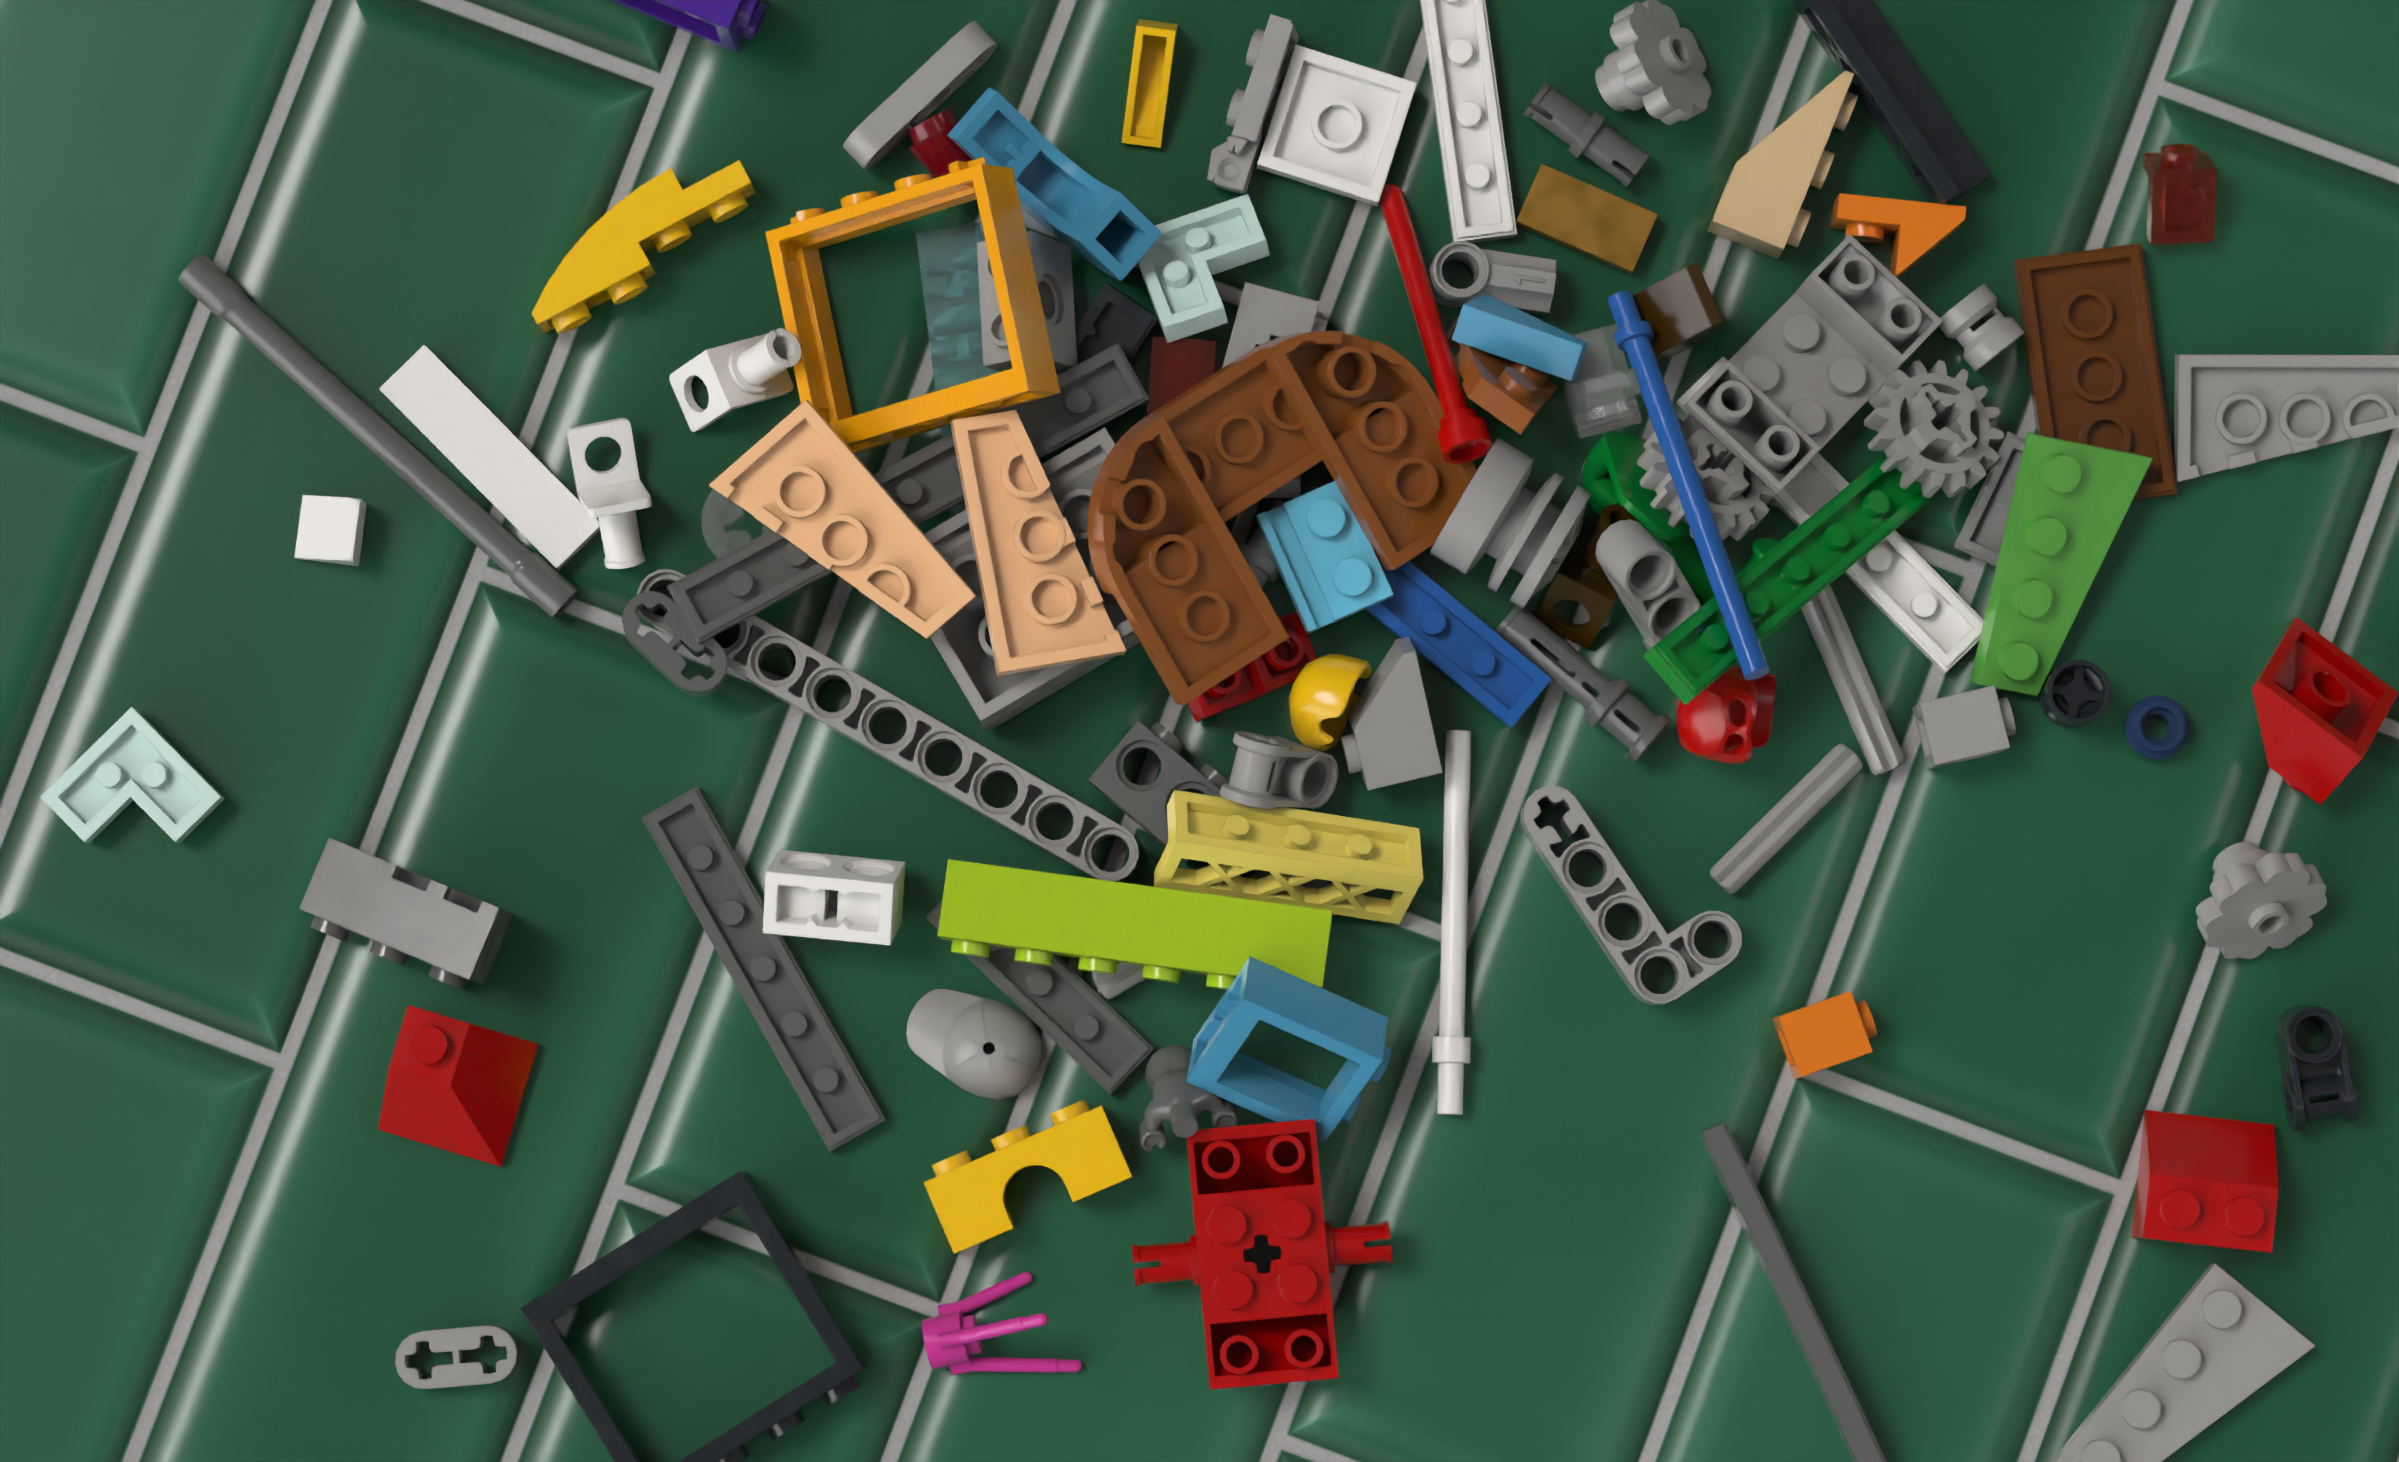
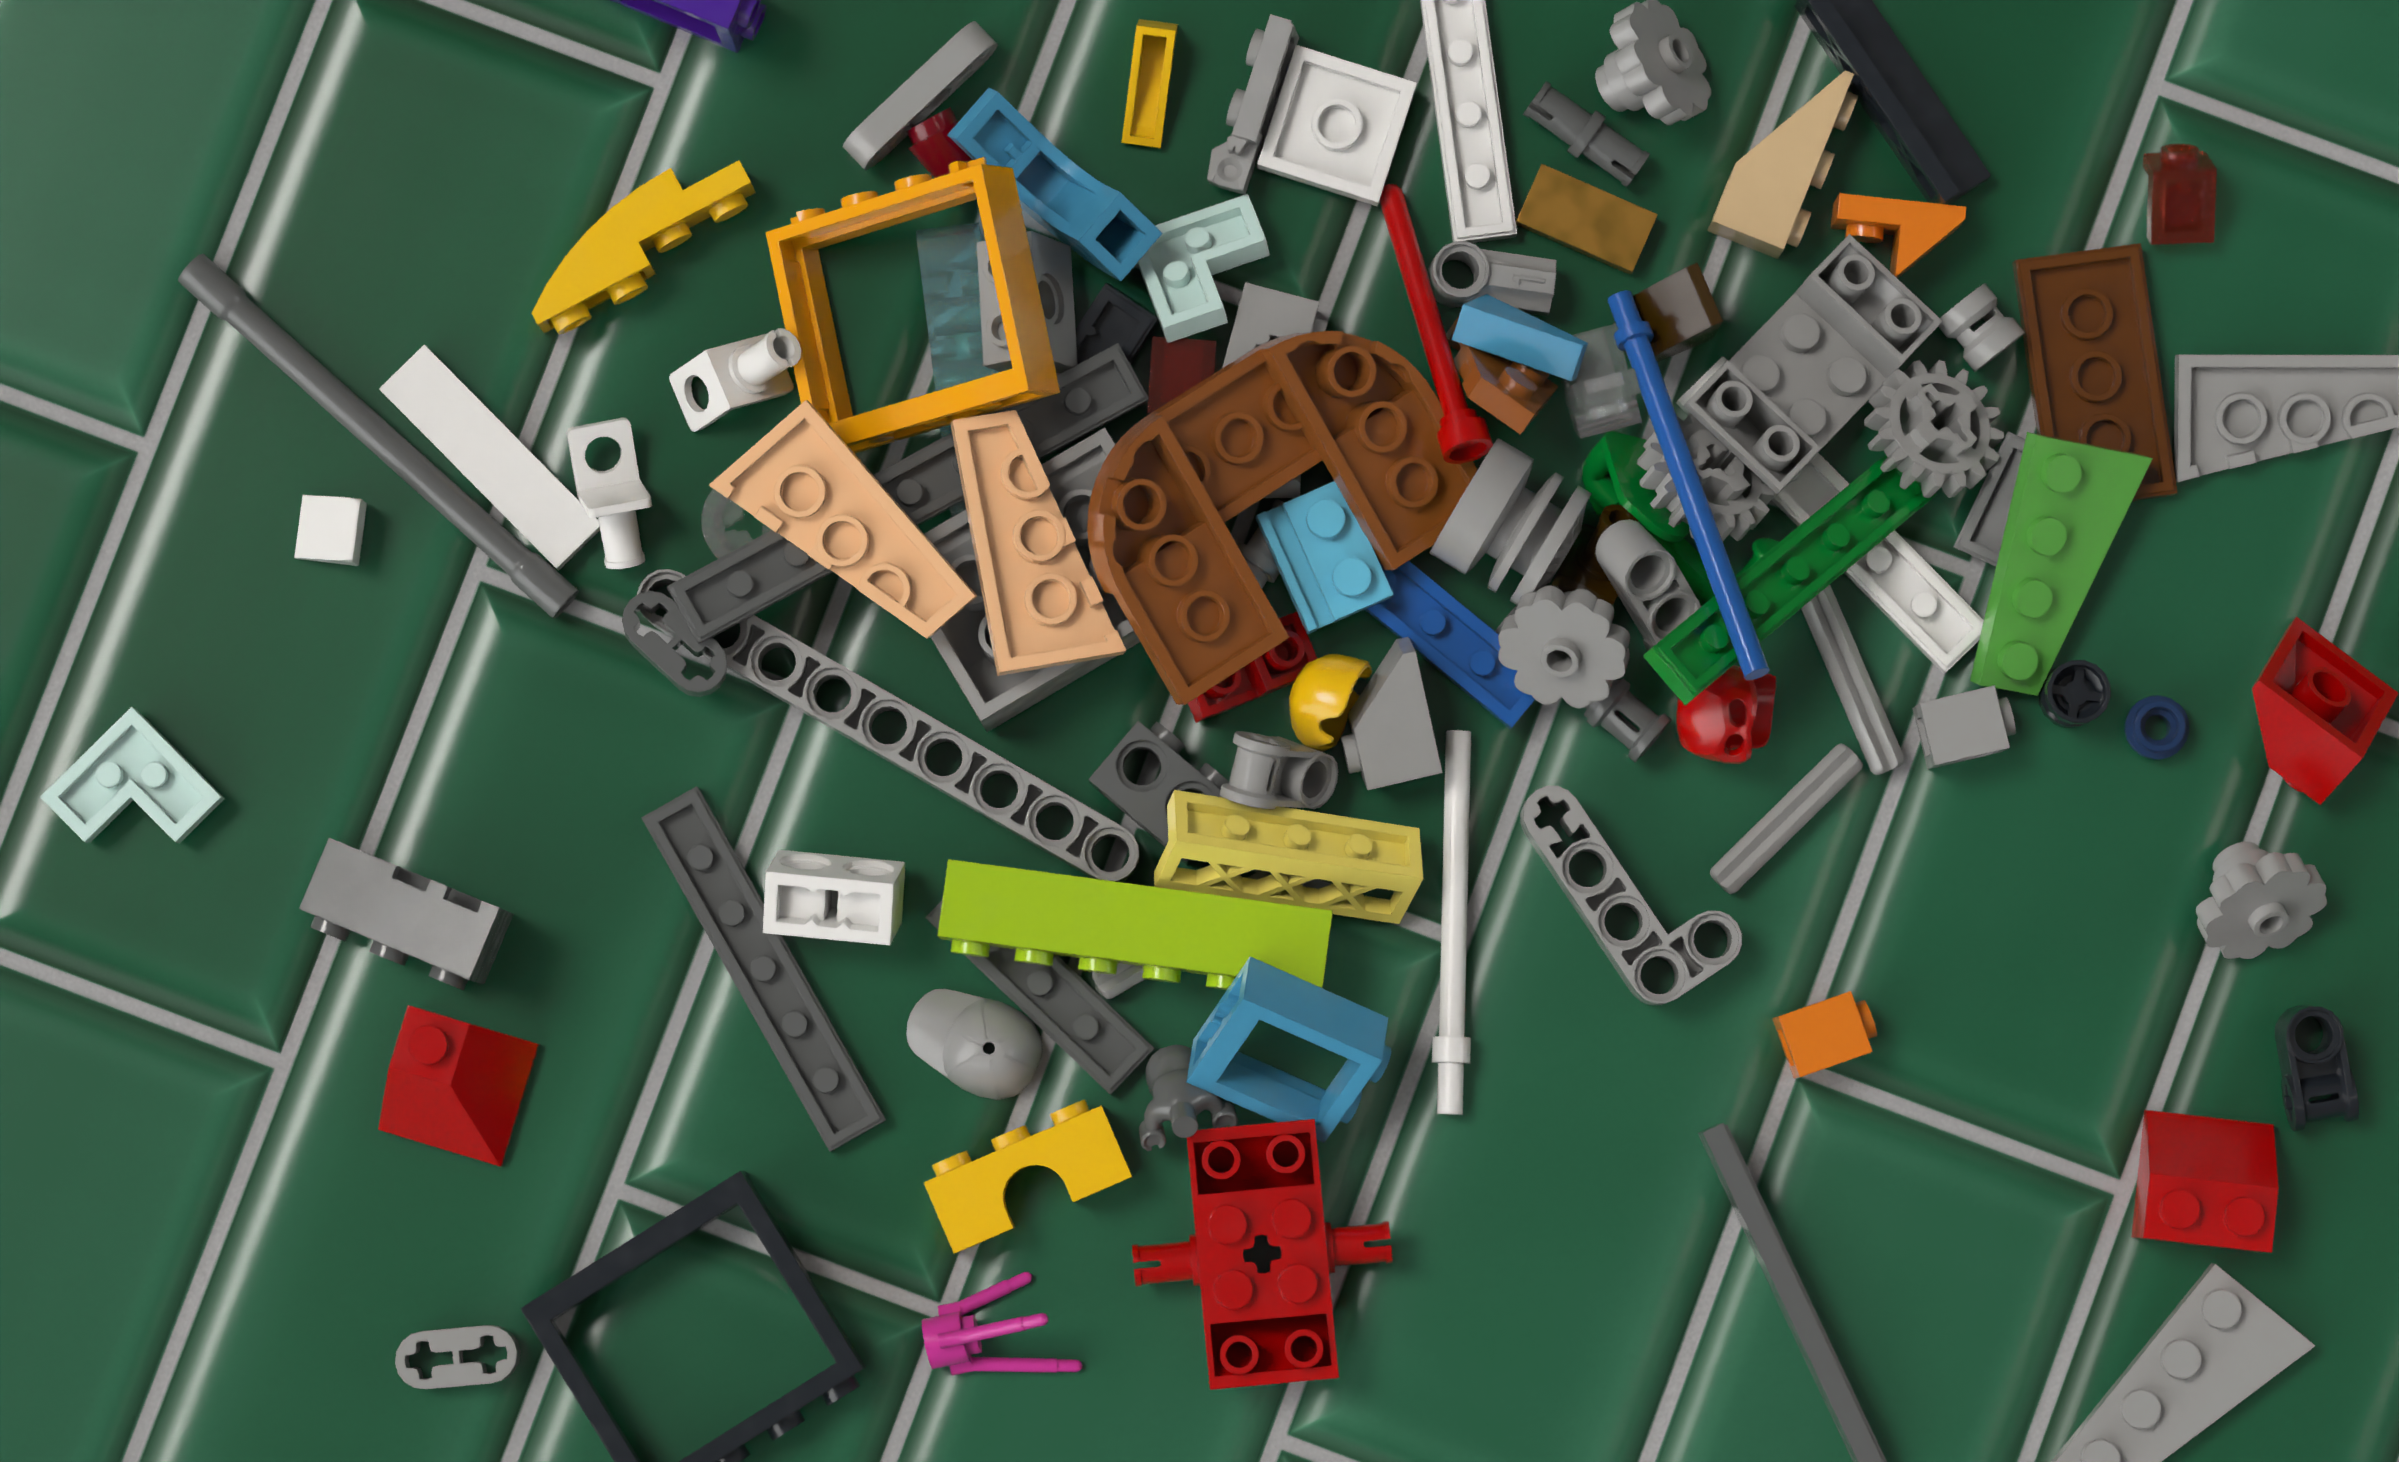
(1564, 646): none -> light grey plant

